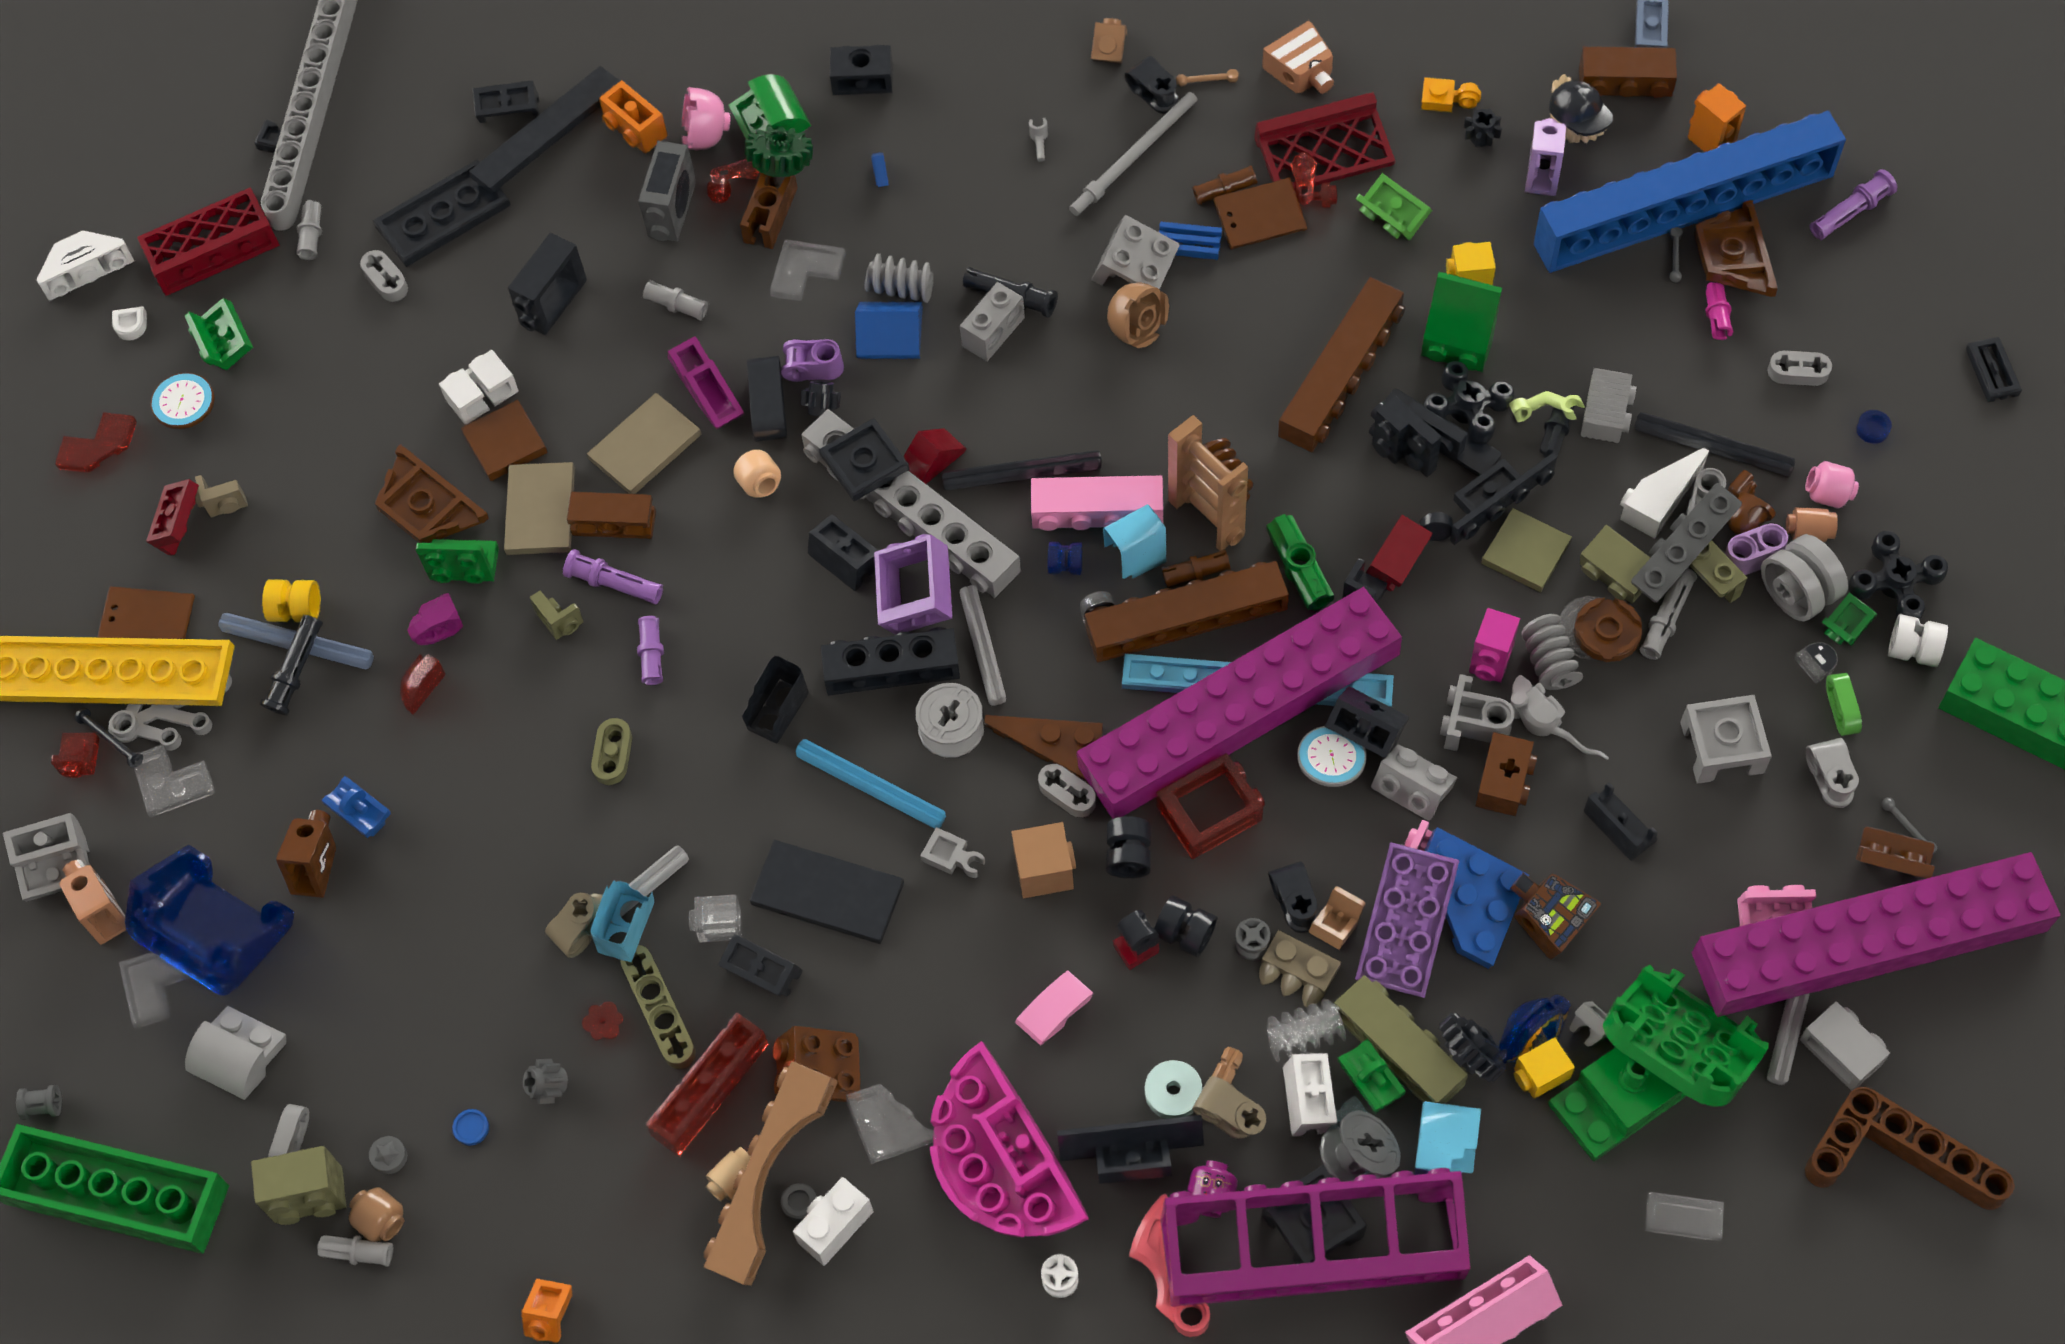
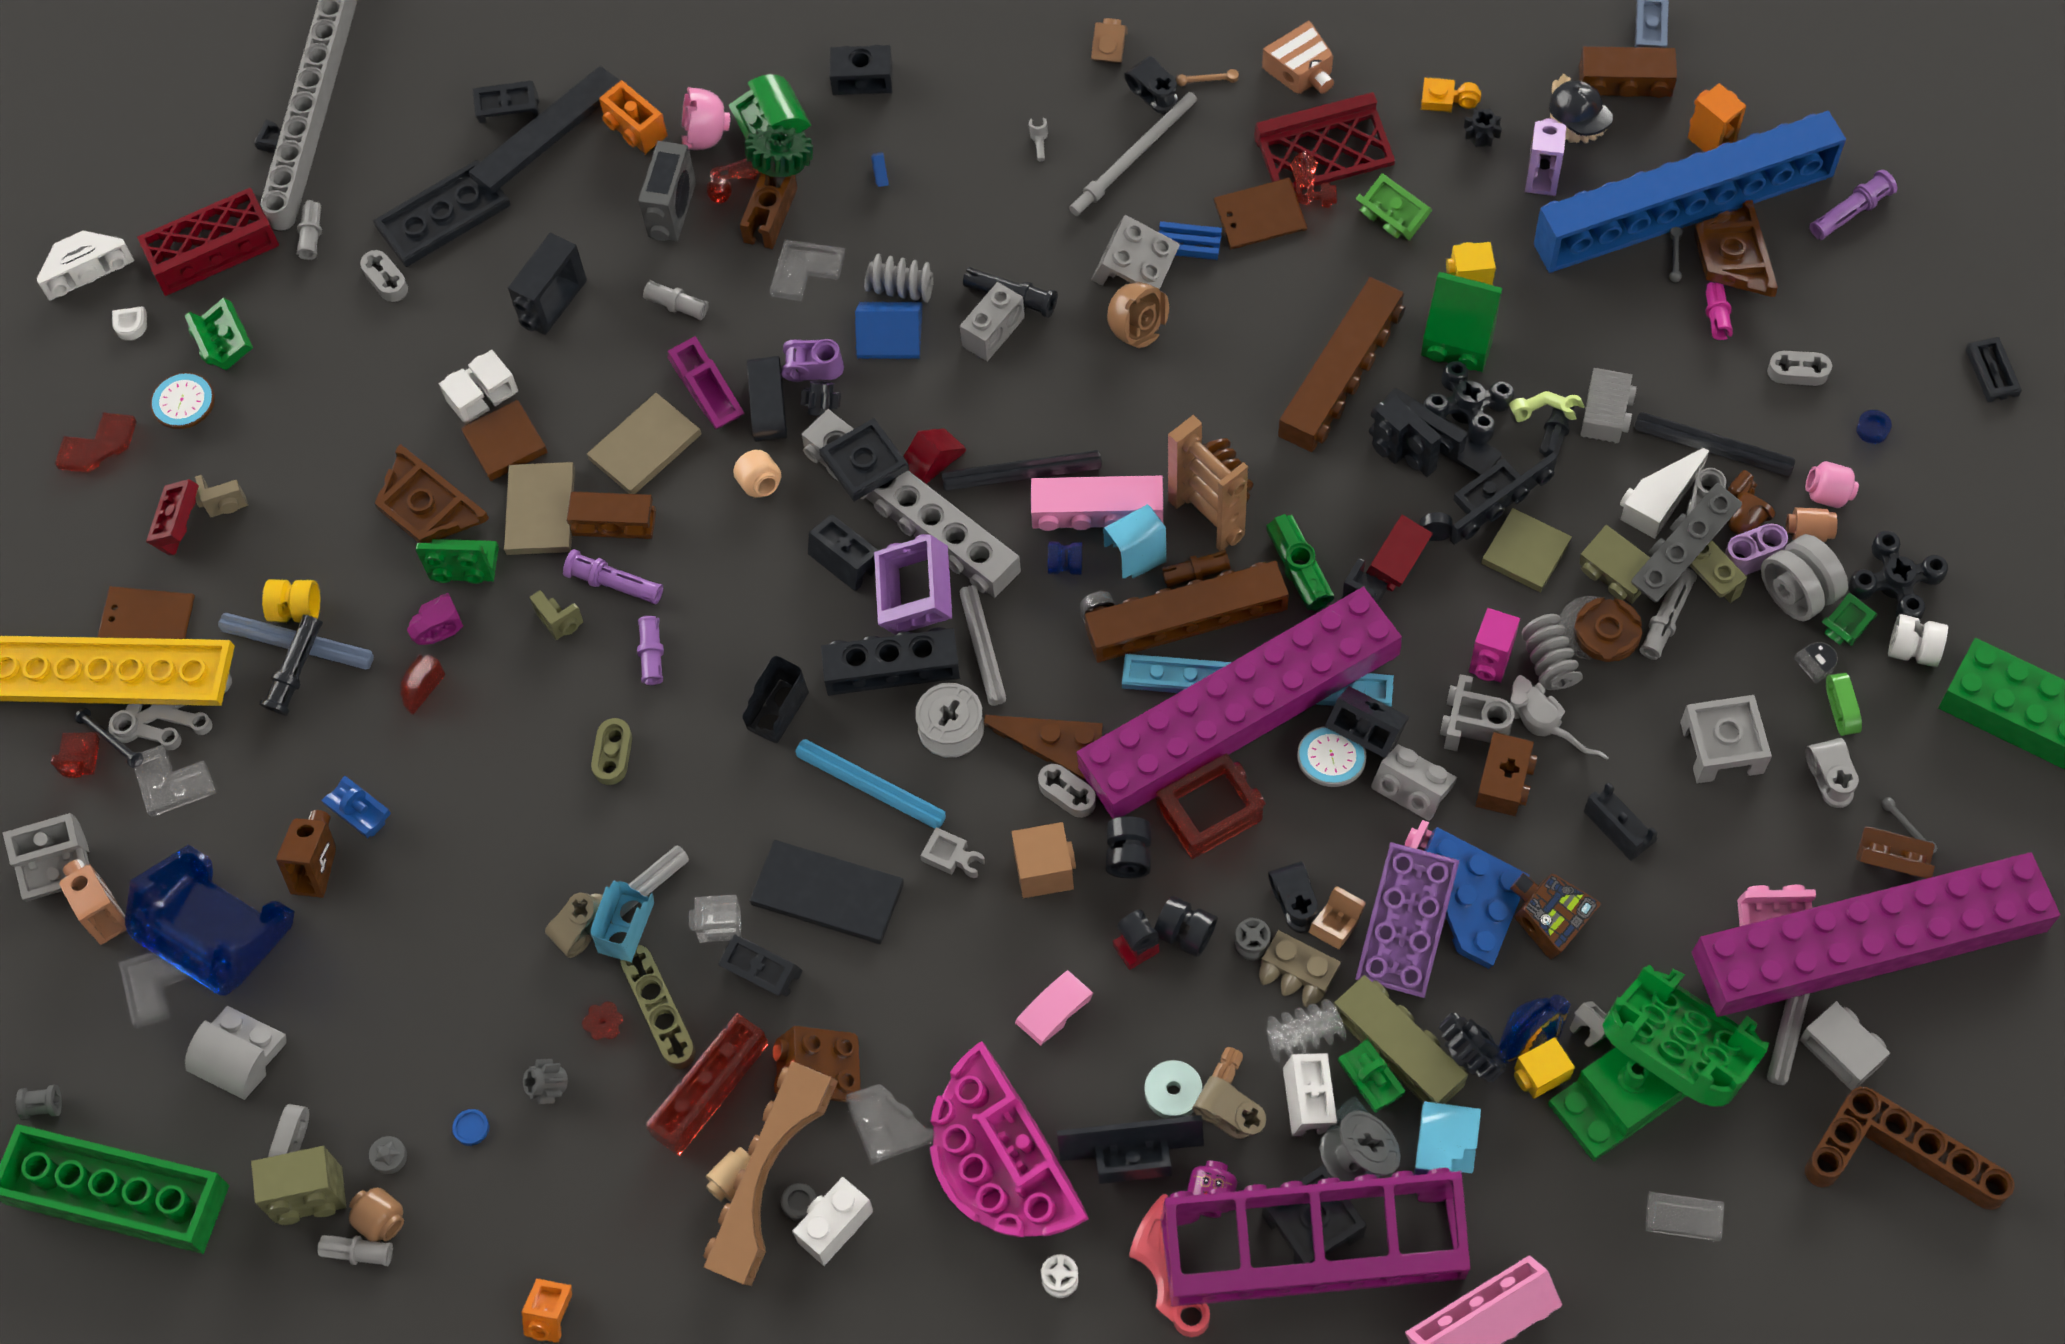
(1224, 184): reddish brown pin -> none

